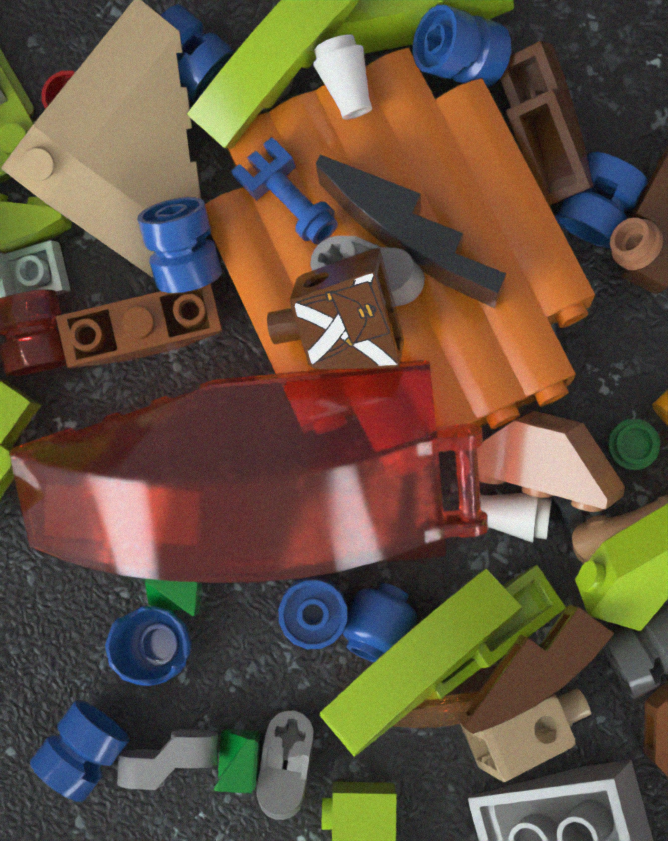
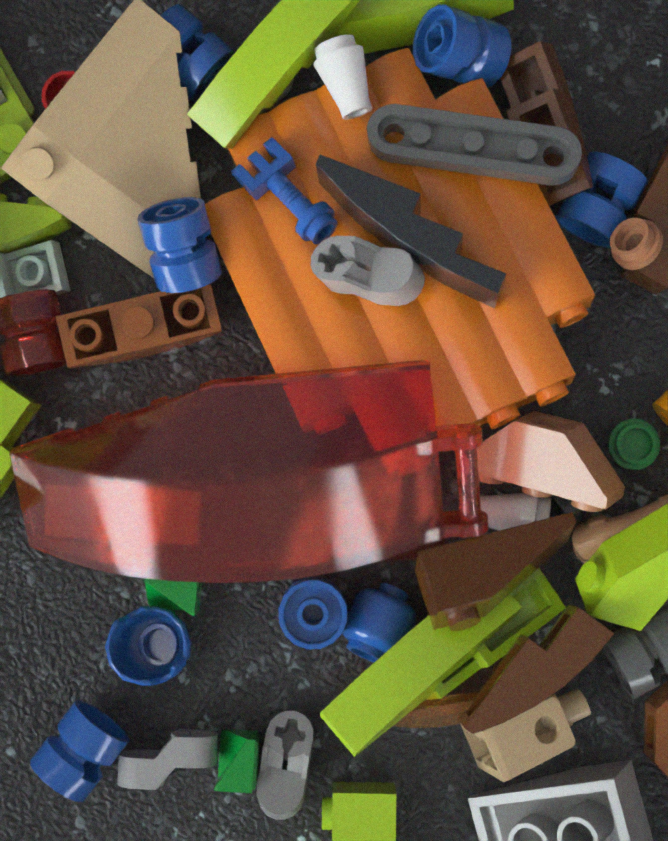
(343, 315): torso -> none
(474, 144): none -> dark grey plate
(478, 573): none -> reddish brown slope

